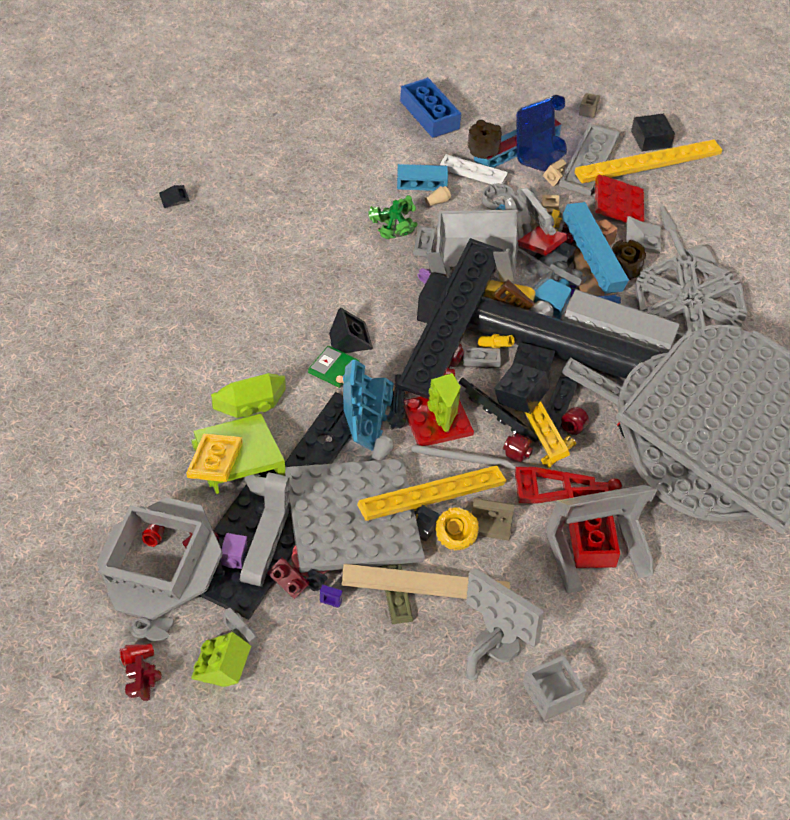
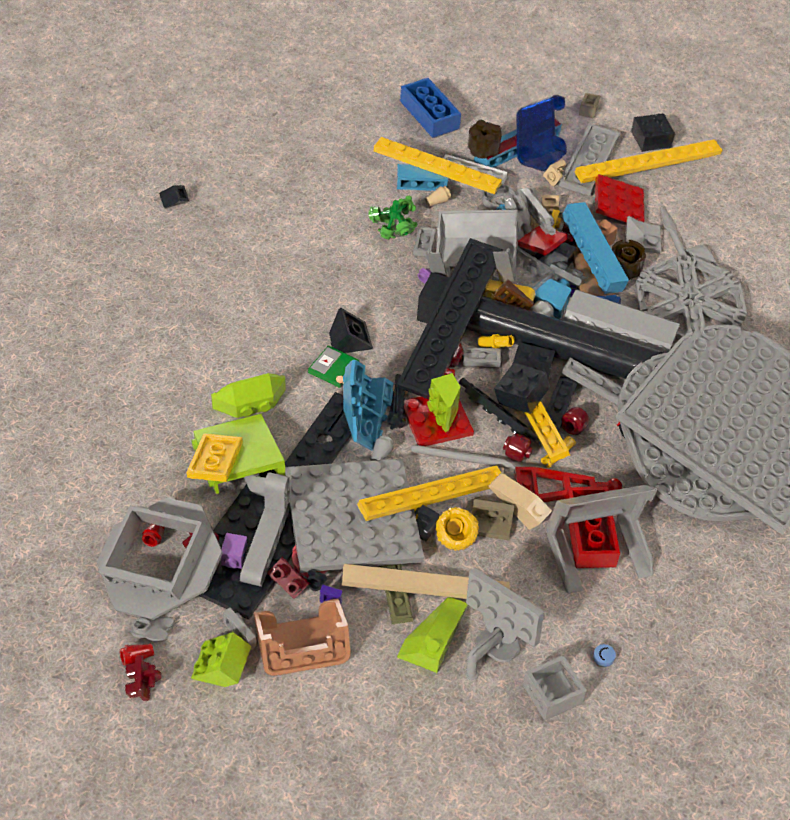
(303, 642): none -> nougat windscreen
(432, 638): none -> lime wedge
(437, 165): none -> yellow plate
(527, 505): none -> tan slope
(604, 655): none -> medium blue tile

